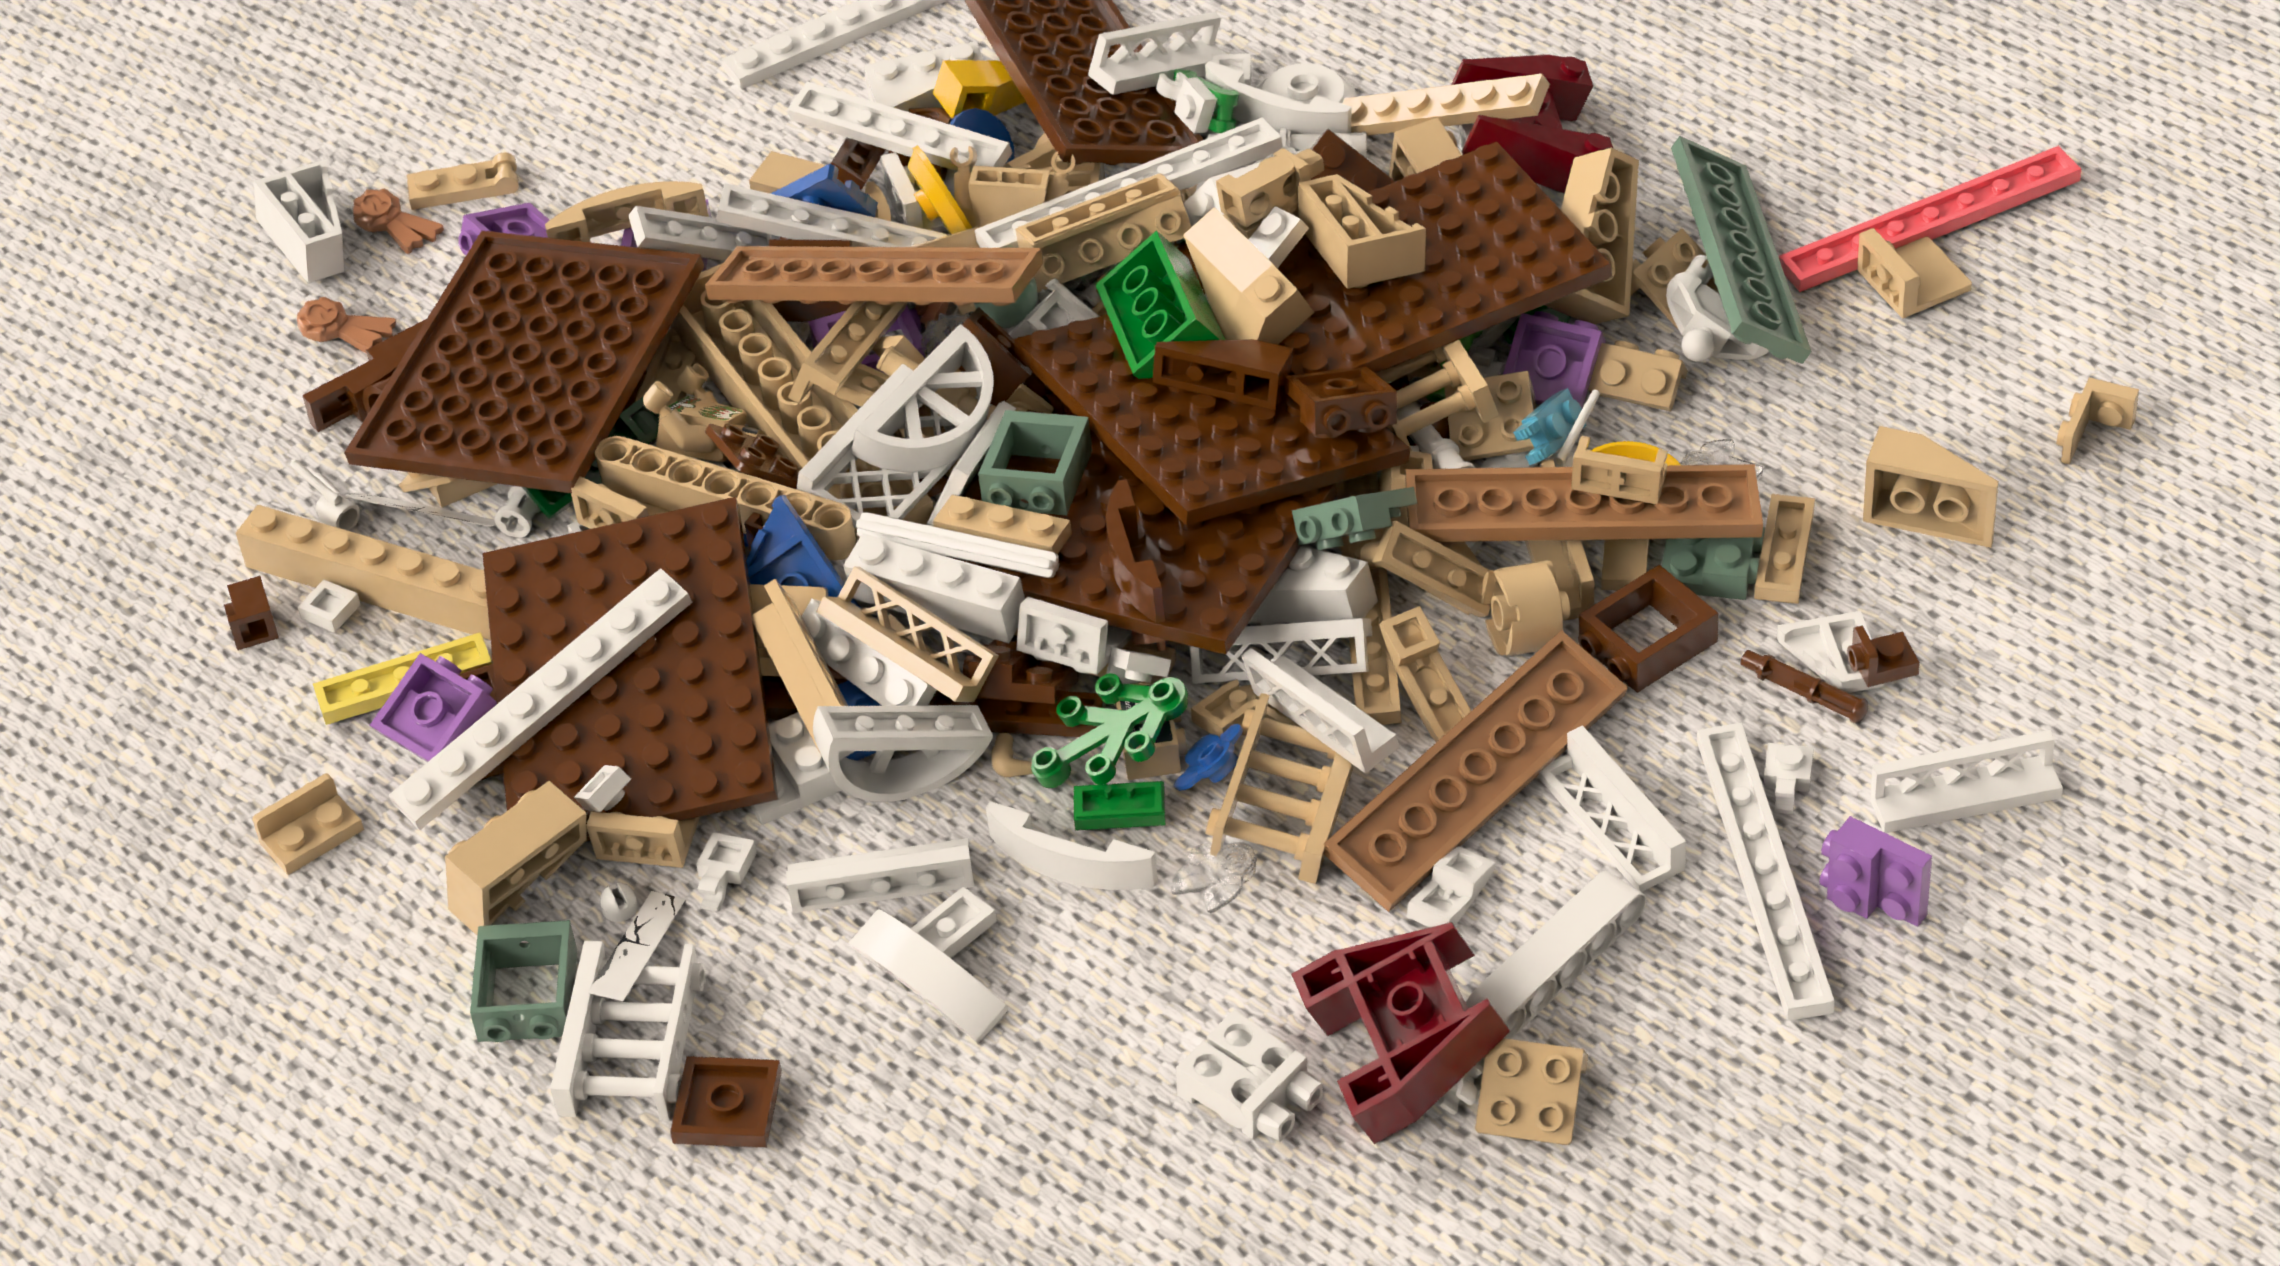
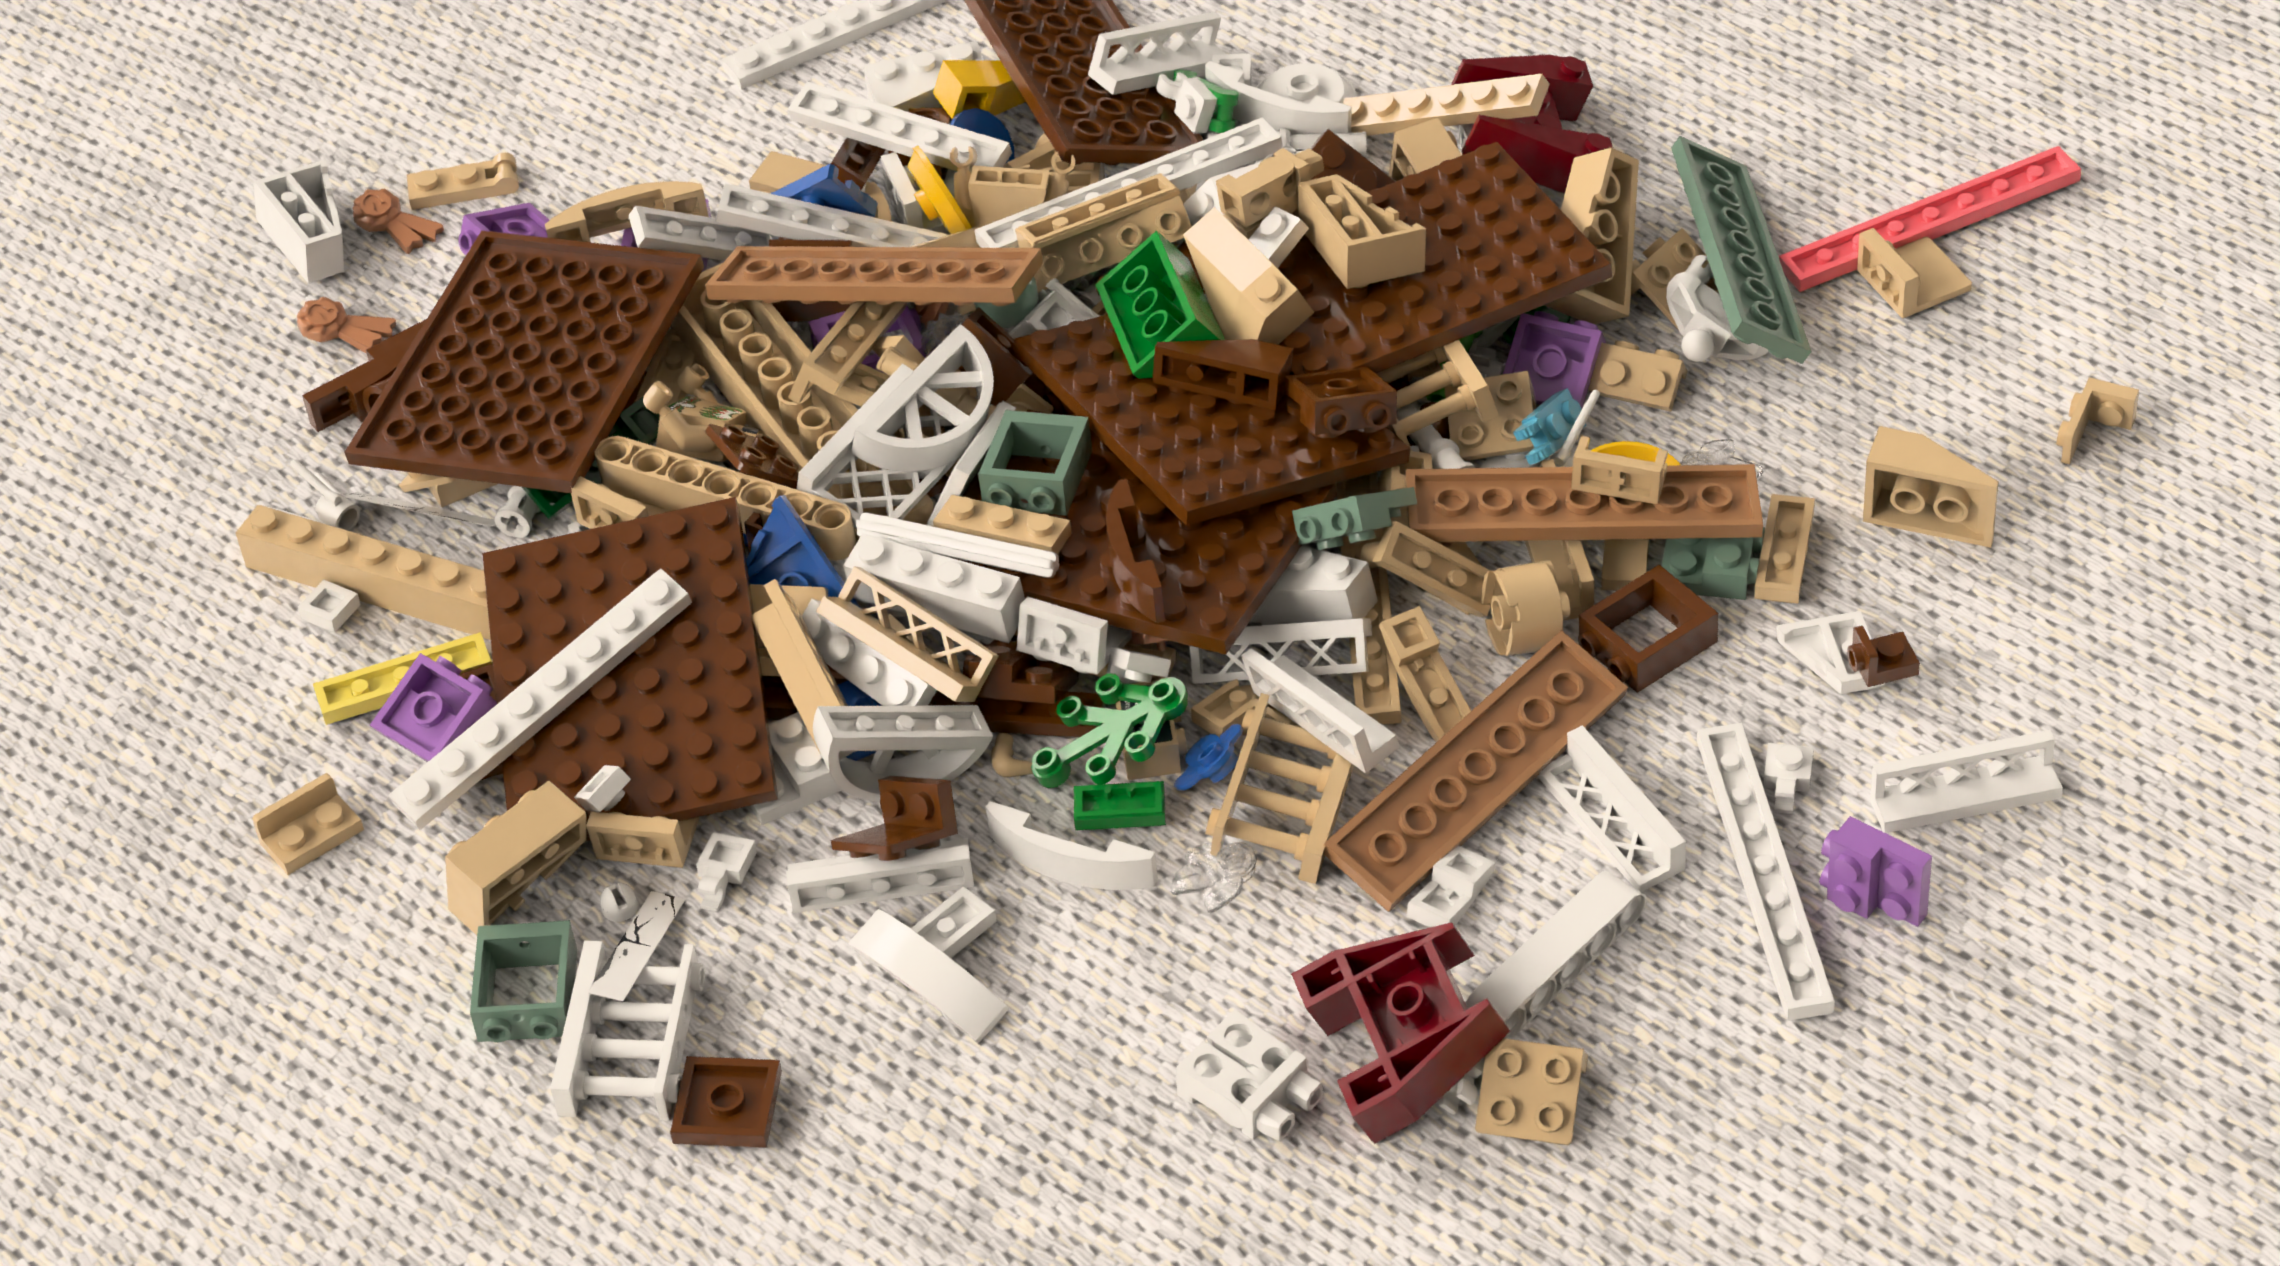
(250, 614): reddish brown brick -> none
(914, 816): none -> reddish brown bracket
(1805, 685): reddish brown piece -> none

